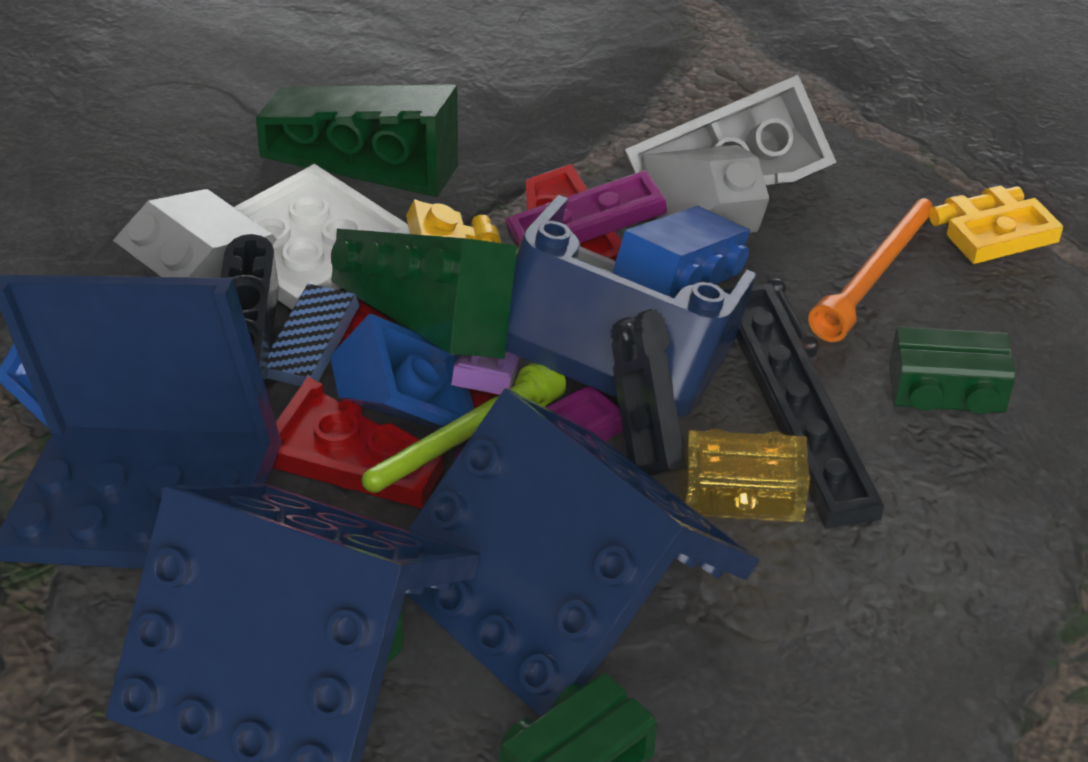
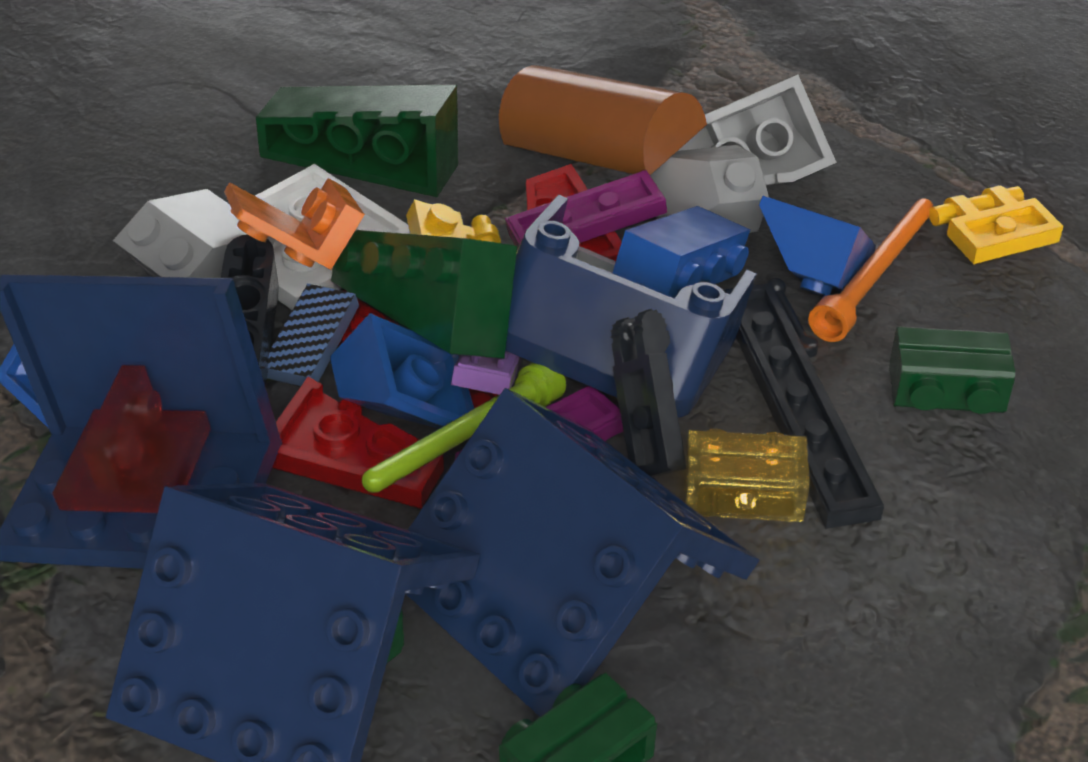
(131, 450): none -> clear red bracket
(320, 237): none -> orange bracket
(597, 119): none -> dark orange brick
(816, 246): none -> blue slope

